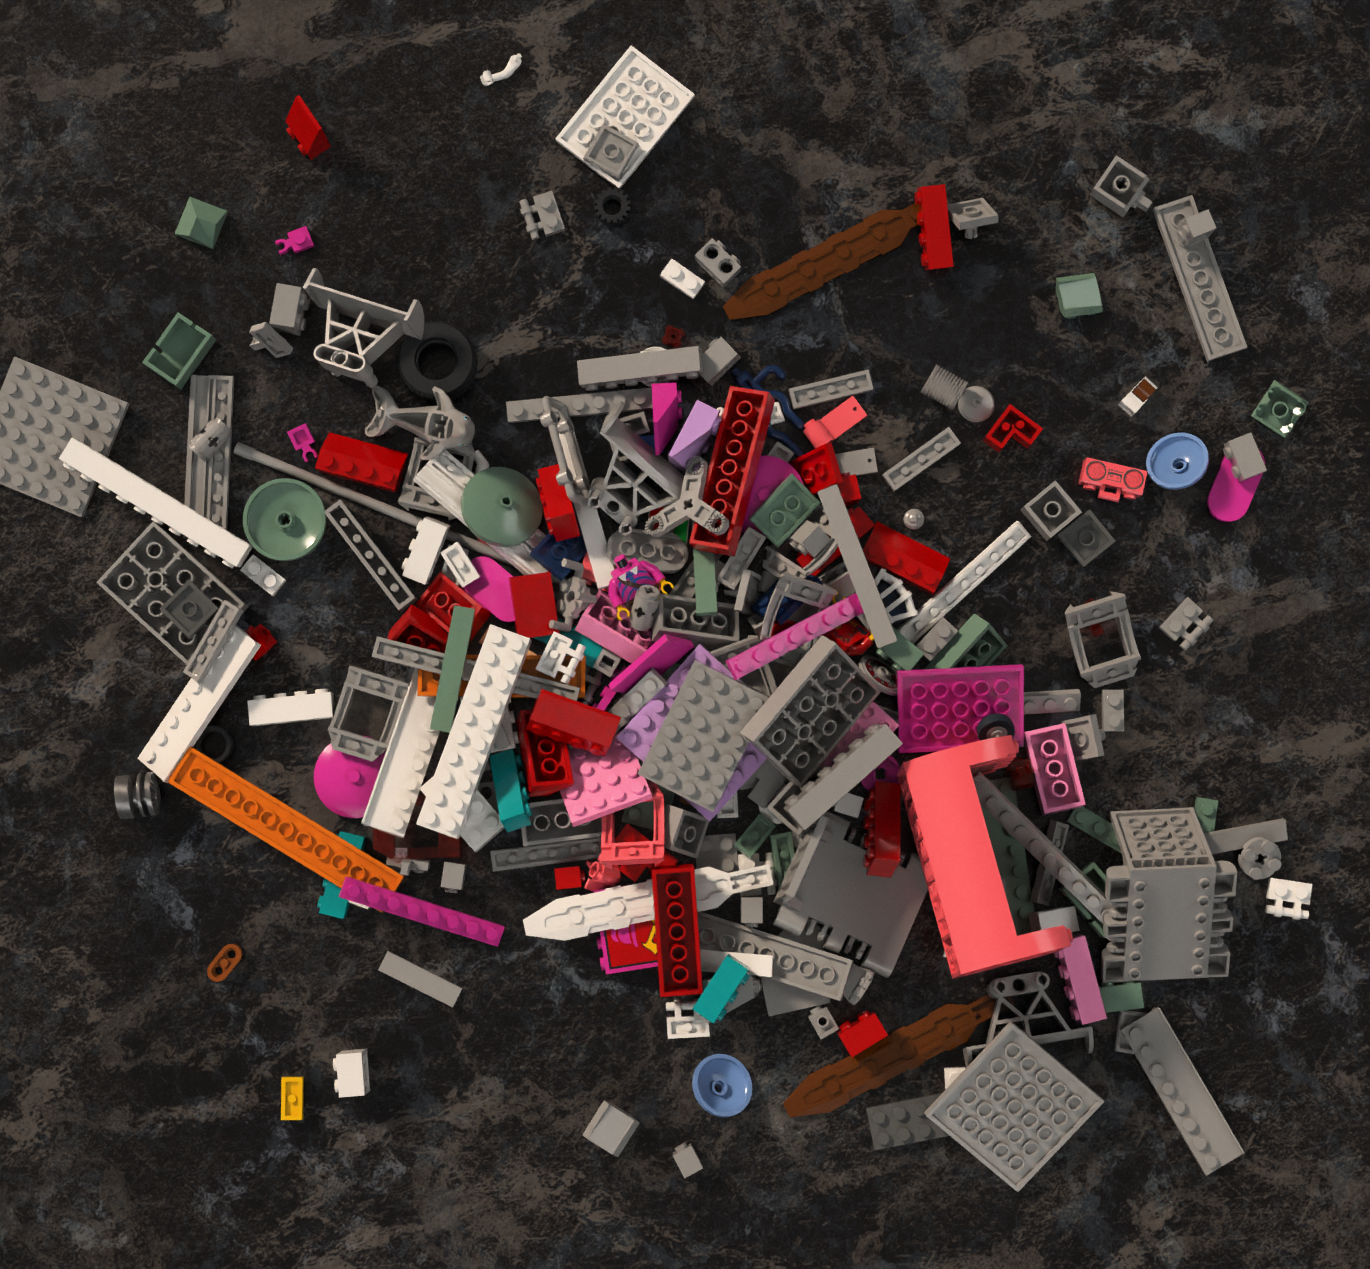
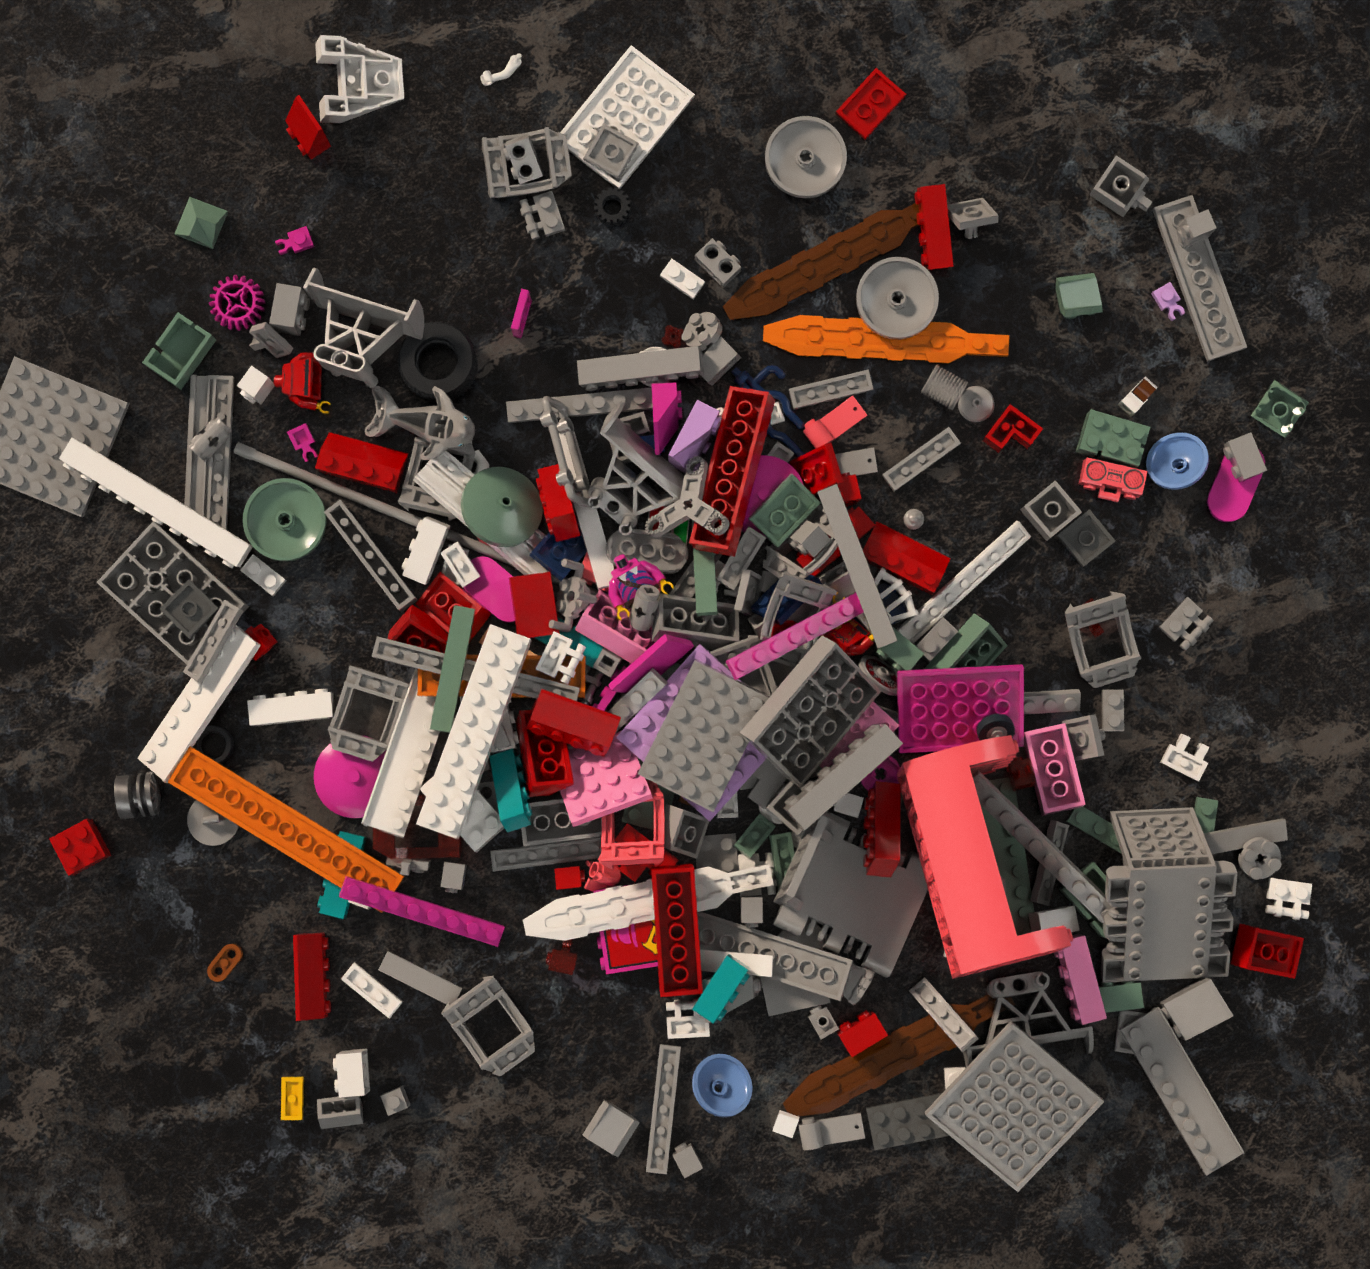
(80, 847): none -> red brick
(209, 826): none -> light grey shield
(240, 295): none -> dark pink gear
(255, 386): none -> white brick
(302, 381): none -> red torso
(310, 976): none -> red slope
(339, 1111): none -> light grey brick
(364, 77): none -> white wedge
(372, 990): none -> white tile
(395, 1100): none -> light grey brick
(475, 1001): none -> light grey wedge
(497, 169): none -> light grey wedge
(521, 313): none -> dark pink tile
(528, 157): none -> light grey brick
(562, 960): none -> clear red brick
(663, 1109): none -> light grey plate
(697, 322): none -> light grey plate
(785, 1124): none -> white tile
(805, 157): none -> light grey dish
(831, 1130): none -> light grey door
(852, 338): none -> orange plate
(870, 103): none -> red tile
(902, 280): none -> light grey dish
(943, 1014): none -> light grey tile
(1115, 437): none -> sand green piece
(1166, 298): none -> lavender plate
(1183, 762): none -> white plate
(1195, 1008): none -> light grey slope
(1267, 951): none -> red slope

